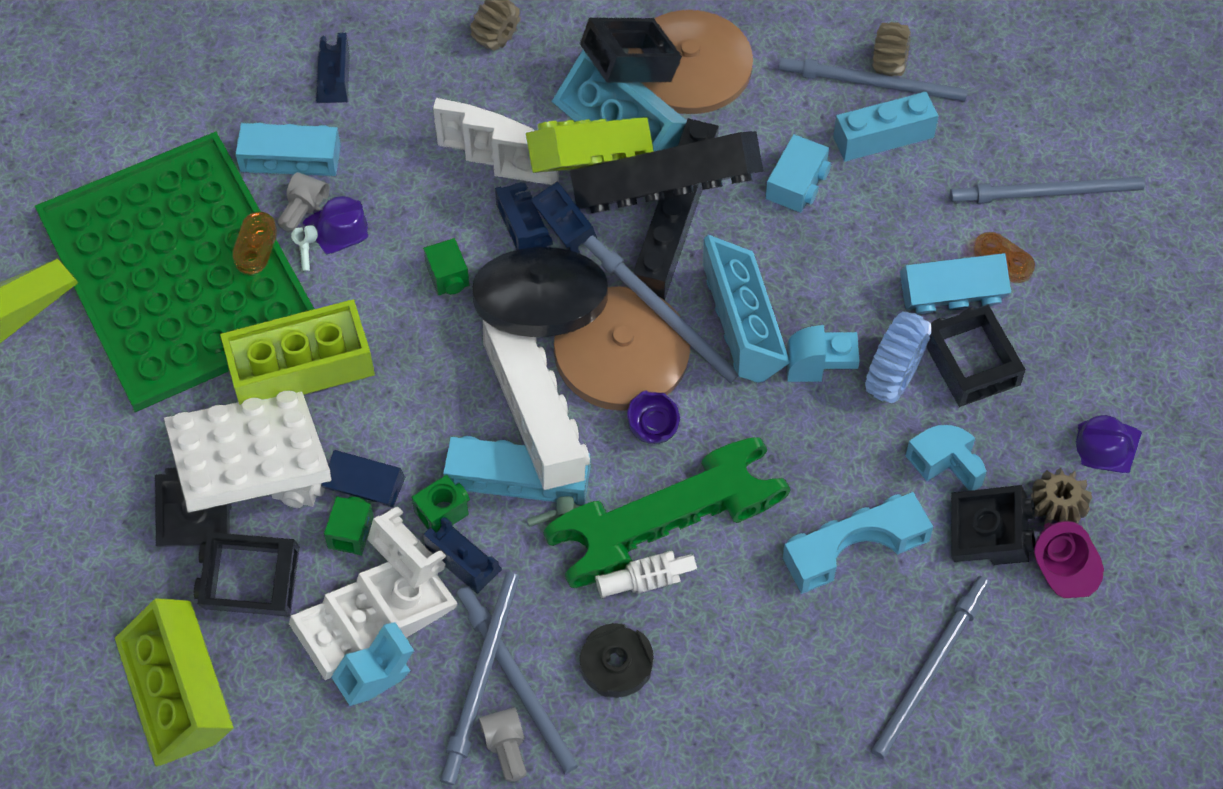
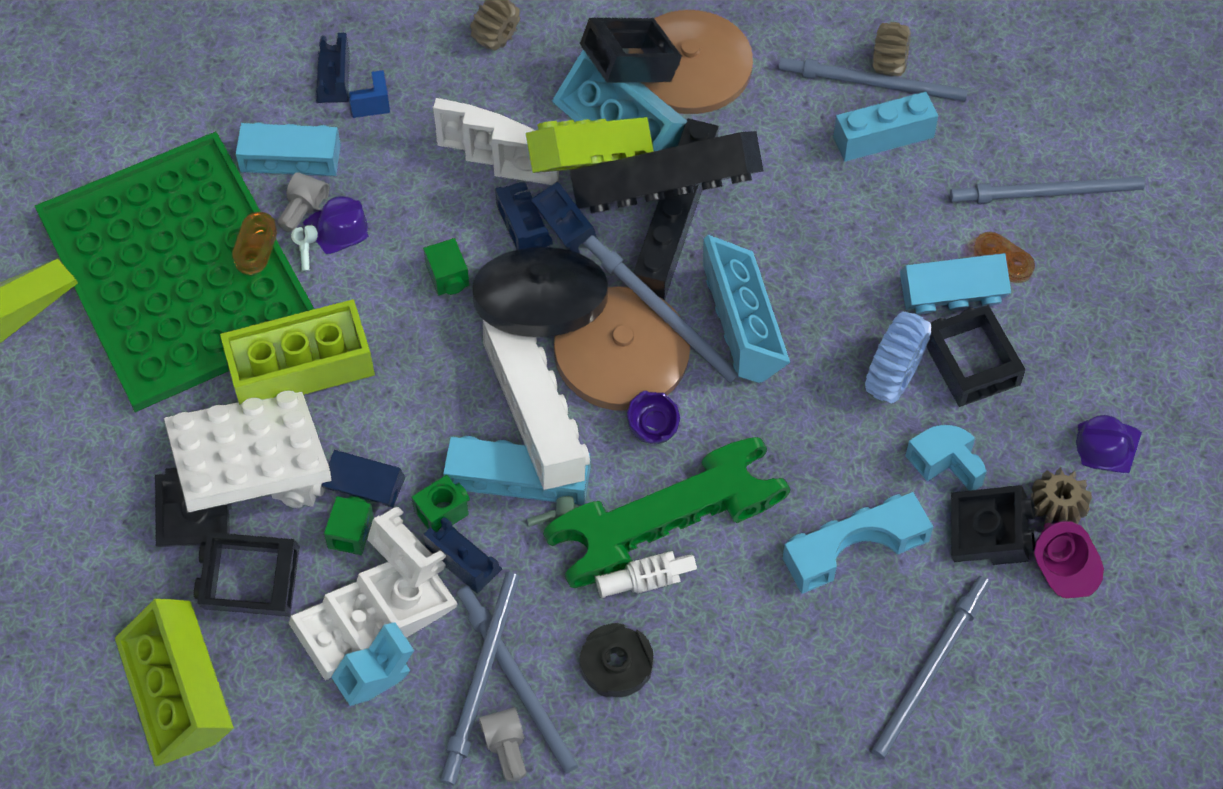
(371, 100): none -> blue panel
(797, 173): medium azure brick -> none
(815, 350): medium azure brick -> none

